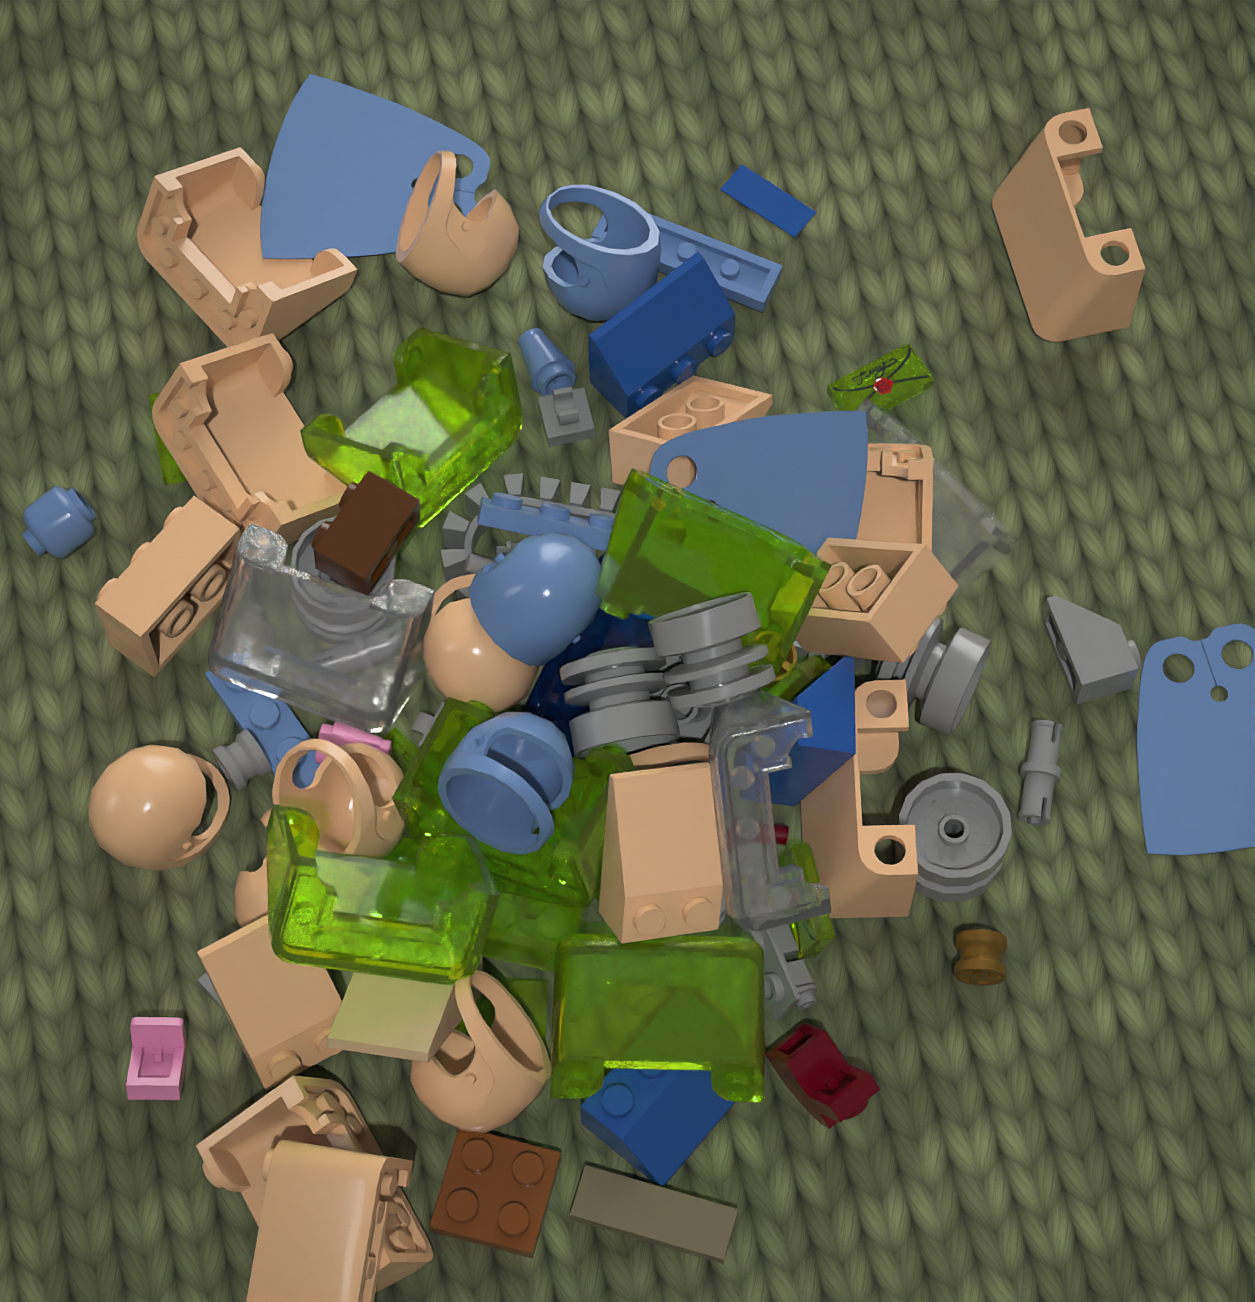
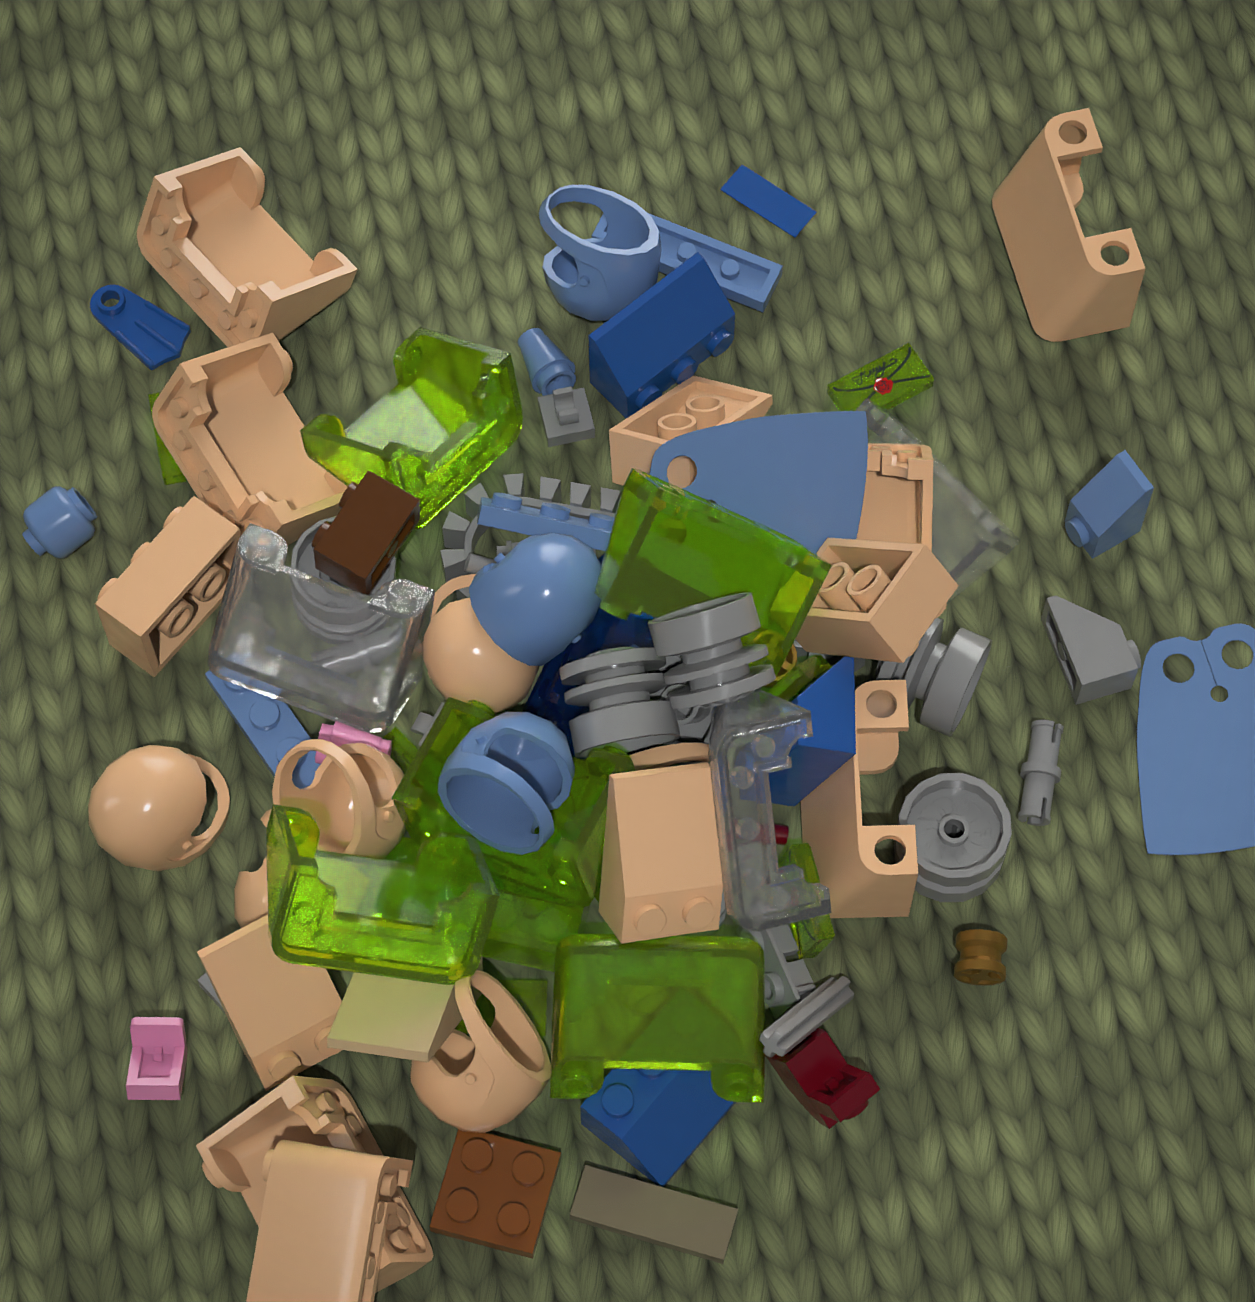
(140, 325): none -> blue piece
(241, 760): light grey wheel -> none
(349, 170): medium blue piece -> none
(445, 247): light nougat piece -> none
(806, 1016): none -> light grey axle
(1109, 506): none -> medium blue slope

